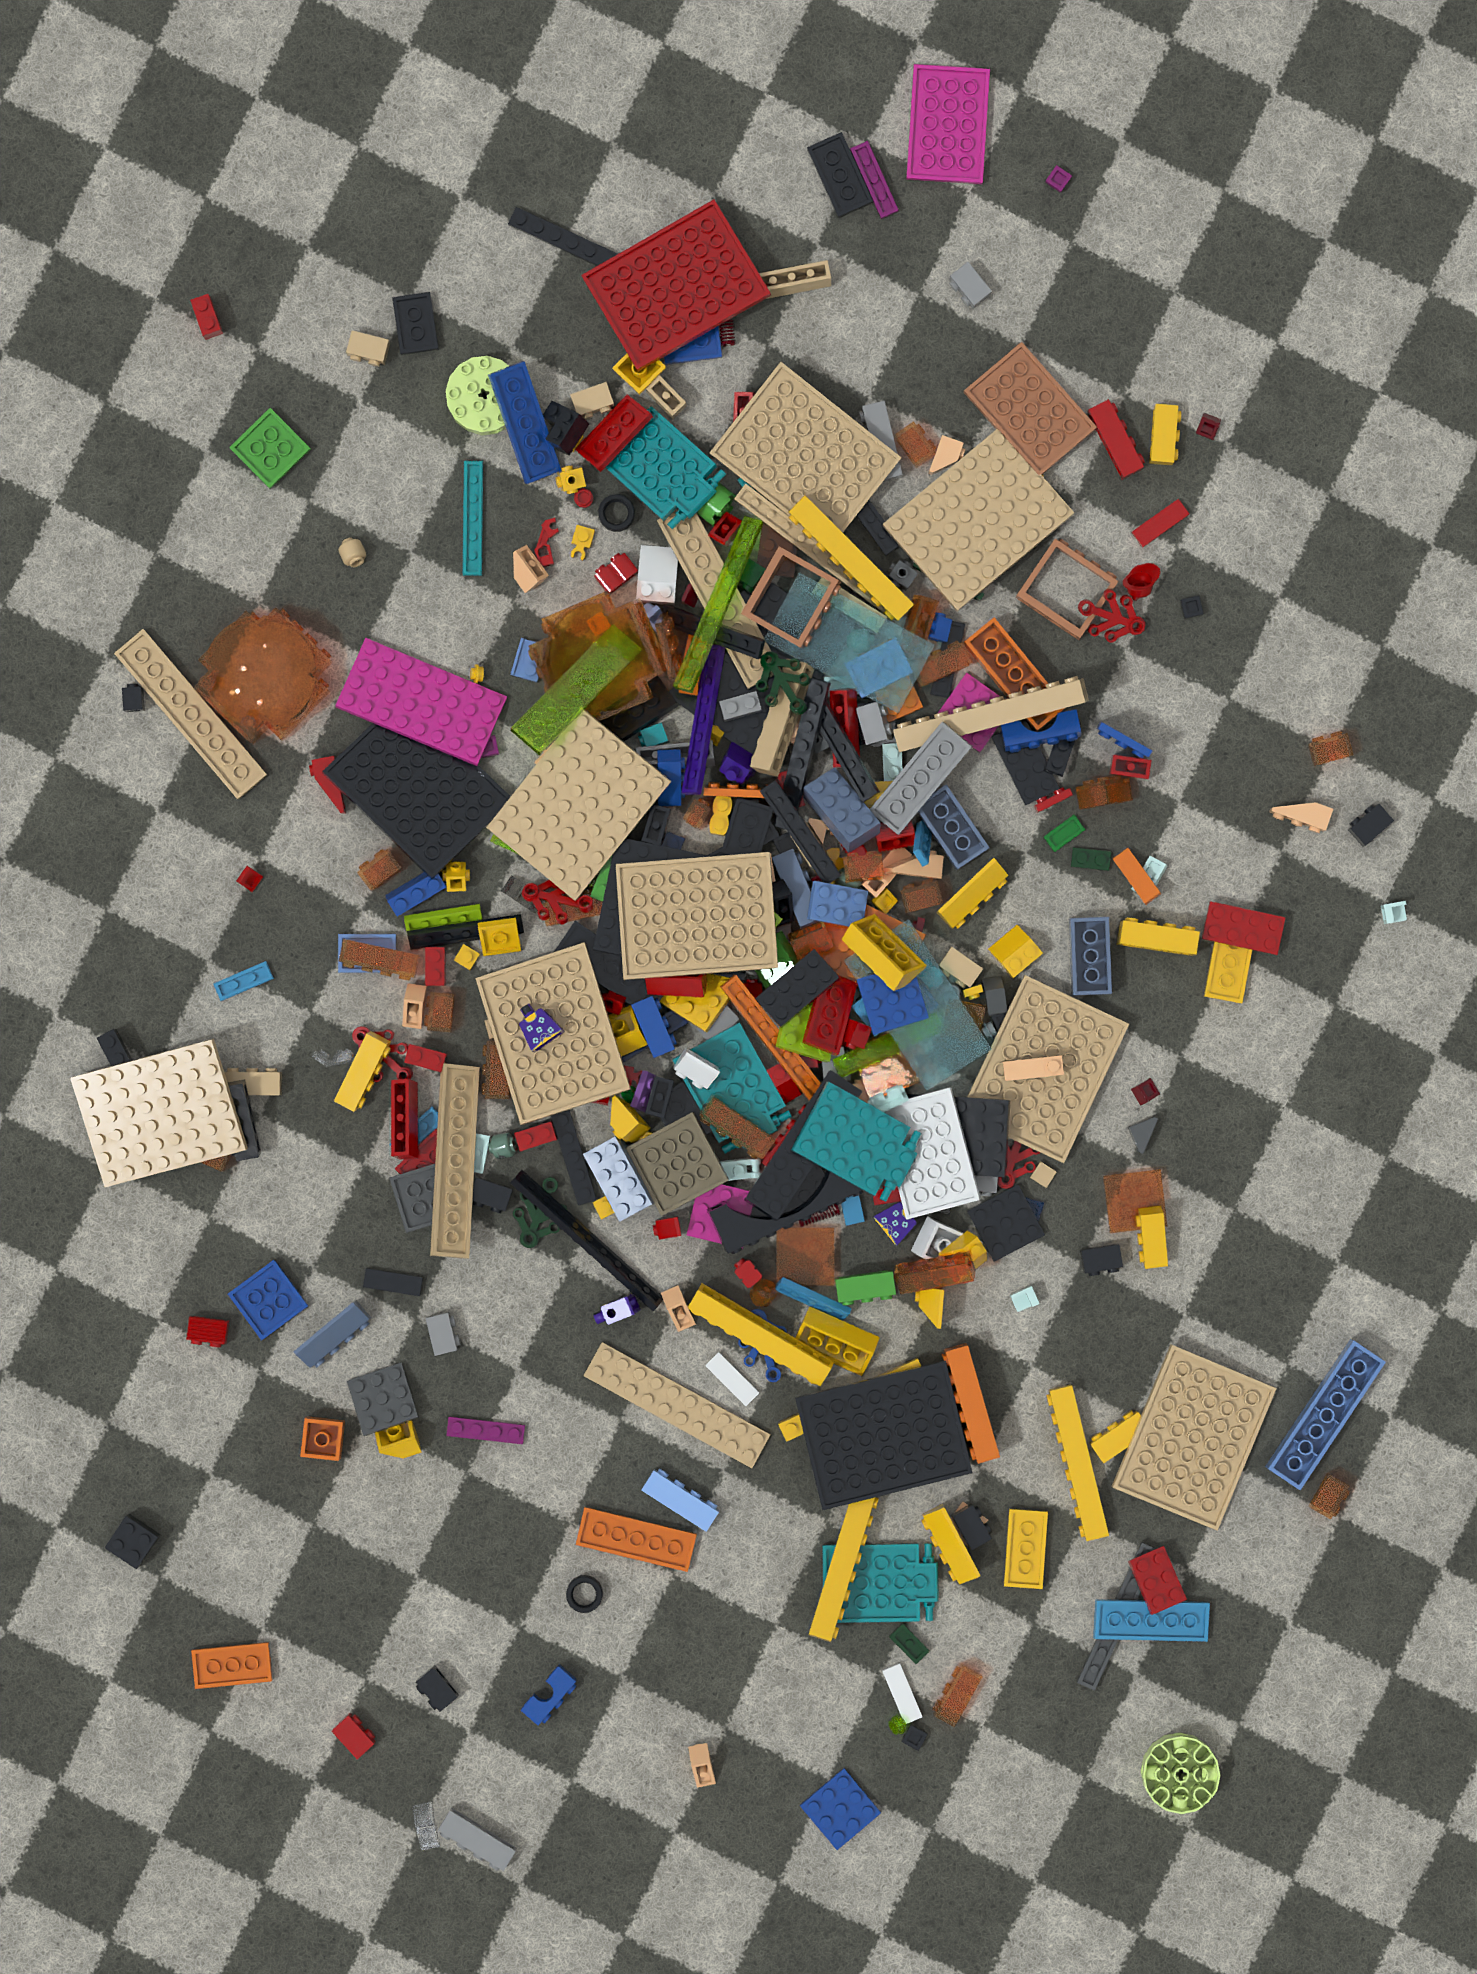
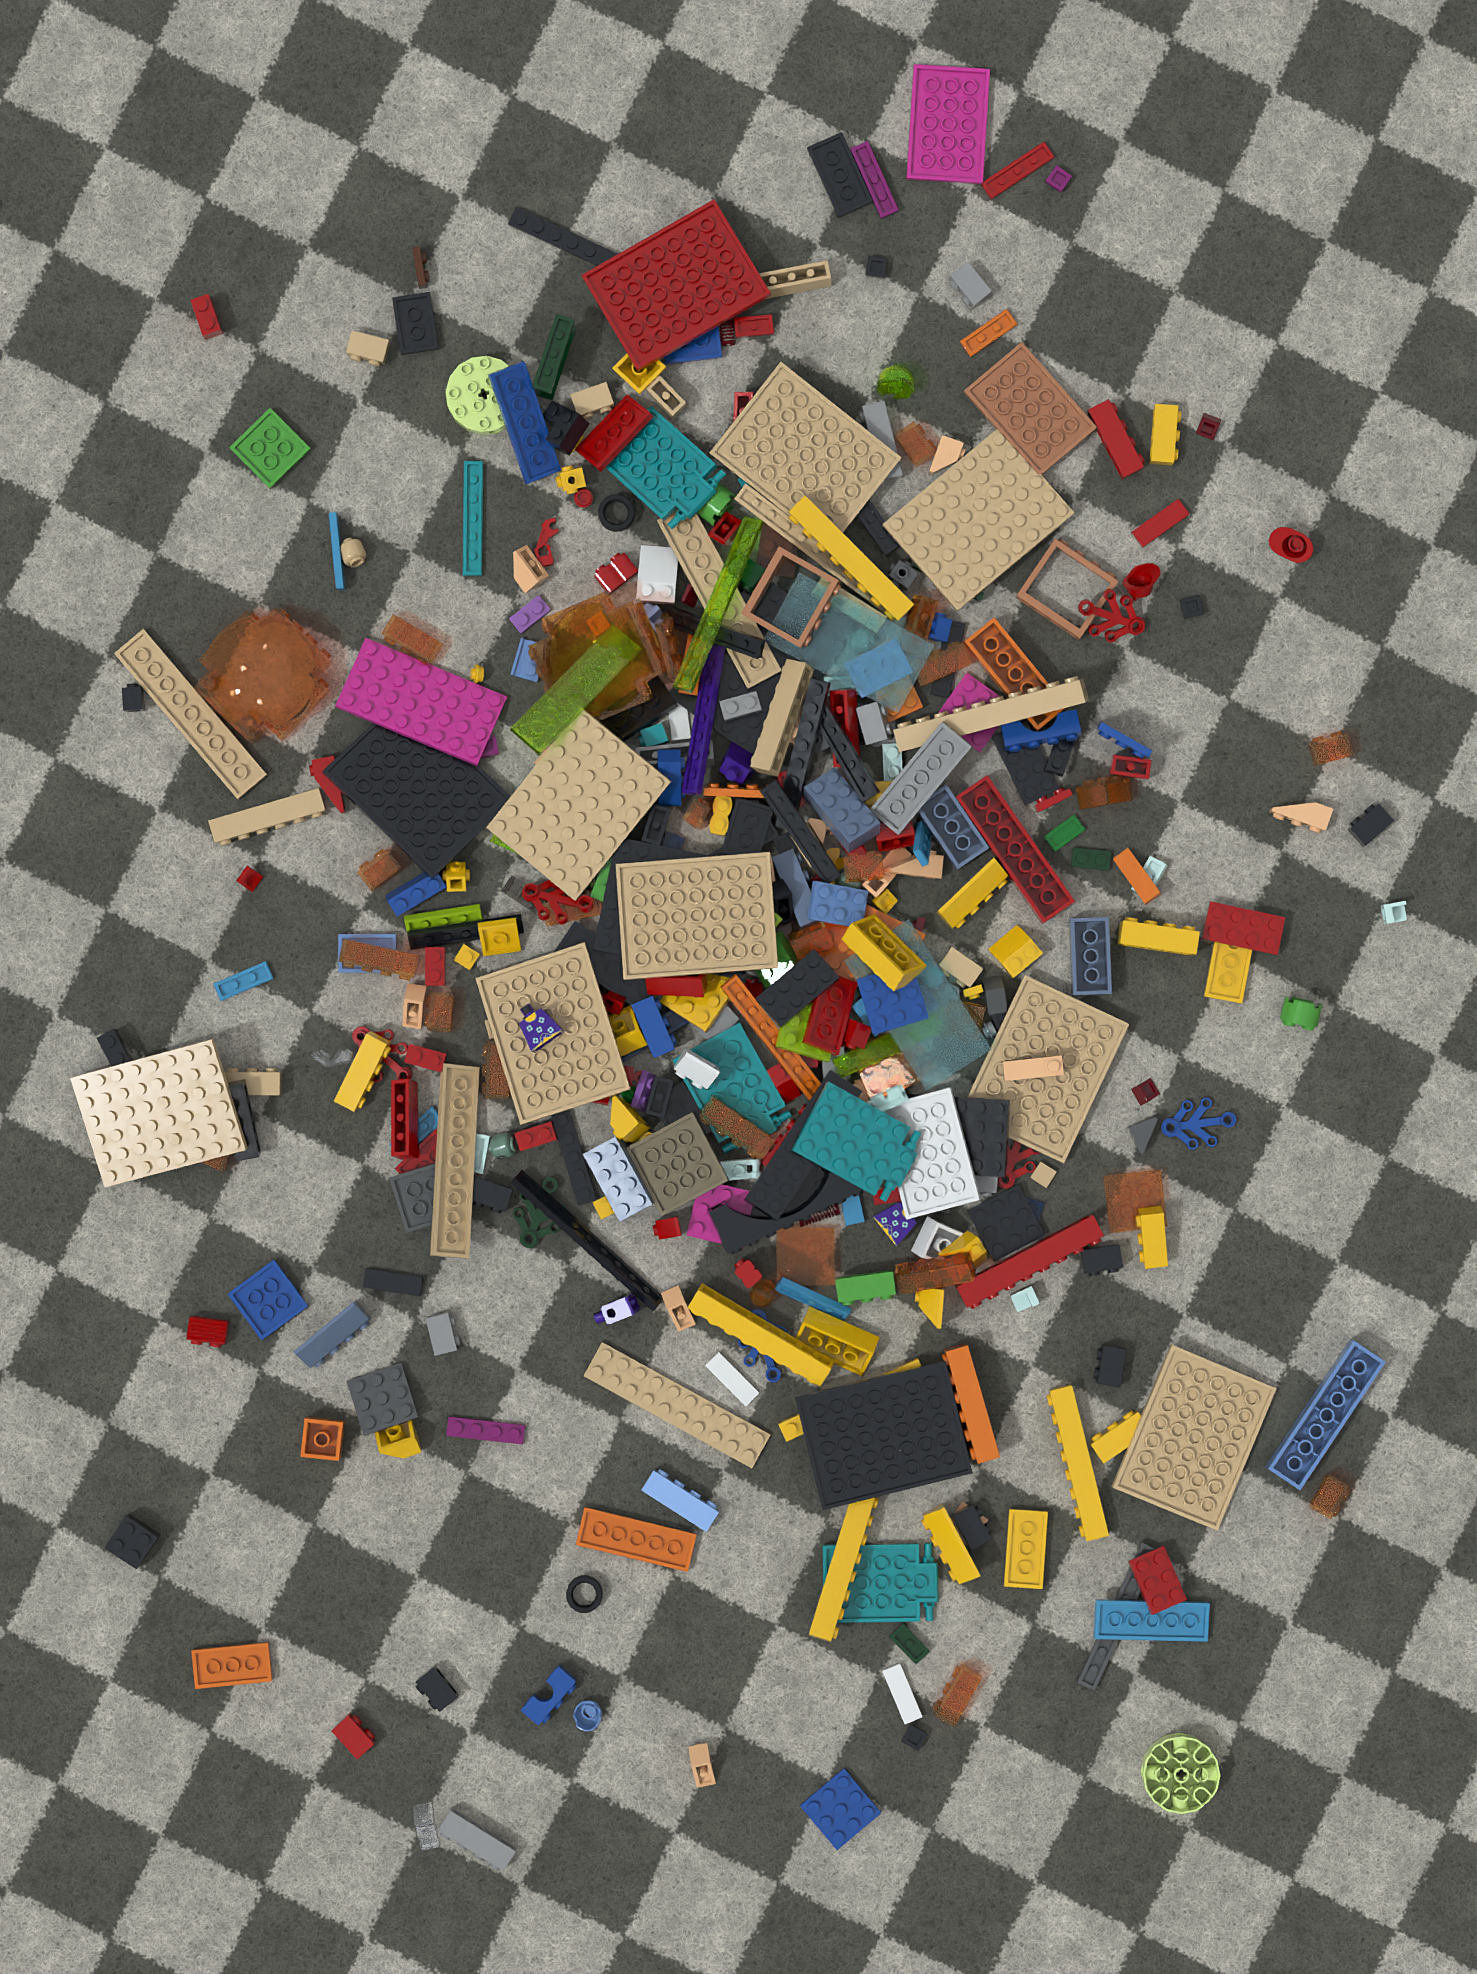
(266, 816): none -> tan brick
(336, 542): none -> dark azure tile
(411, 640): none -> clear orange brick
(420, 259): none -> reddish brown plate
(529, 614): none -> medium lavender plate
(554, 357): none -> dark green fence
(582, 539): yellow plate -> none
(585, 1722): none -> medium blue hair
(678, 721): none -> white tile
(716, 735): yellow plate -> none
(753, 326): none -> red plate
(781, 680): dark green plant -> none
(876, 267): none -> black plate
(896, 381): none -> clear neon green cylinder
(897, 1725): clear neon green plate -> none
(921, 896): clear orange brick -> none
(988, 333): none -> orange tile
(1015, 849): none -> red brick
(1017, 170): none -> red tile
(1029, 1260): none -> red brick
(1110, 1365): none -> black brick
(1194, 1123): none -> blue plant
(1291, 544): none -> red piece
(1300, 1012): none -> bright green brick

